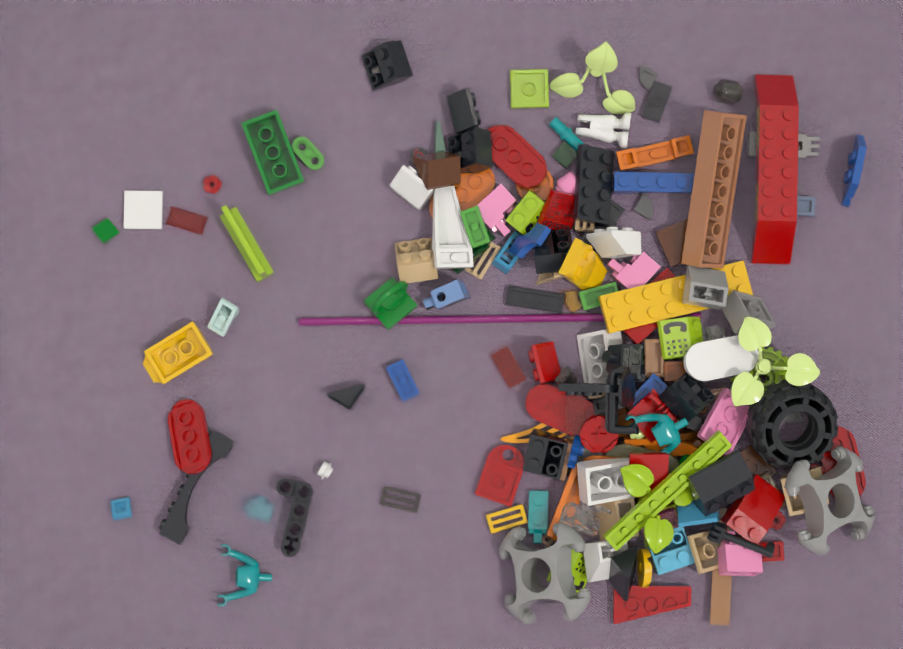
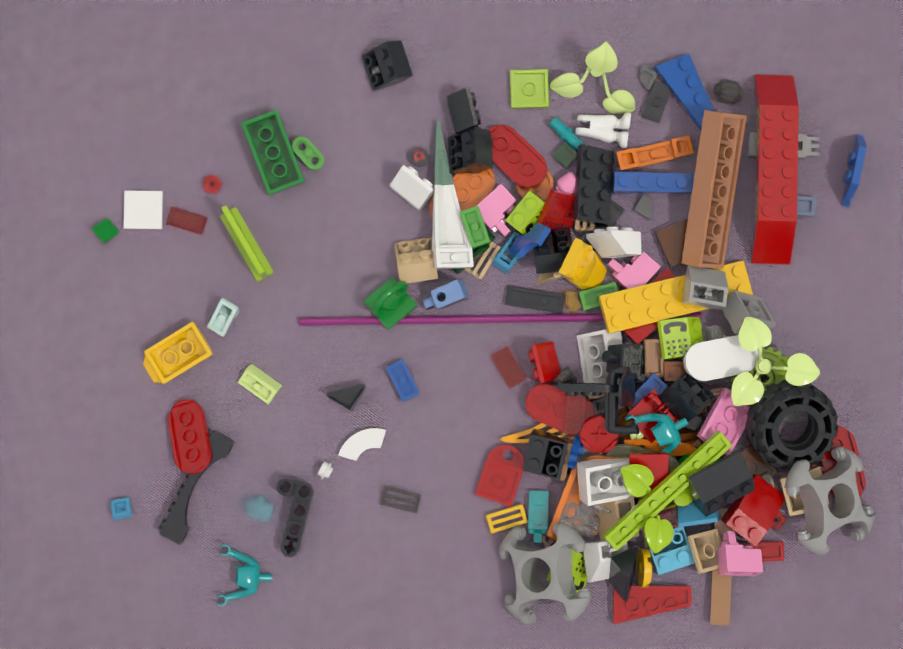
(259, 383): none -> yellowish green slope
(362, 441): none -> white tile
(438, 169): reddish brown slope -> none
(686, 85): none -> blue wing
(719, 532): black hinge -> none

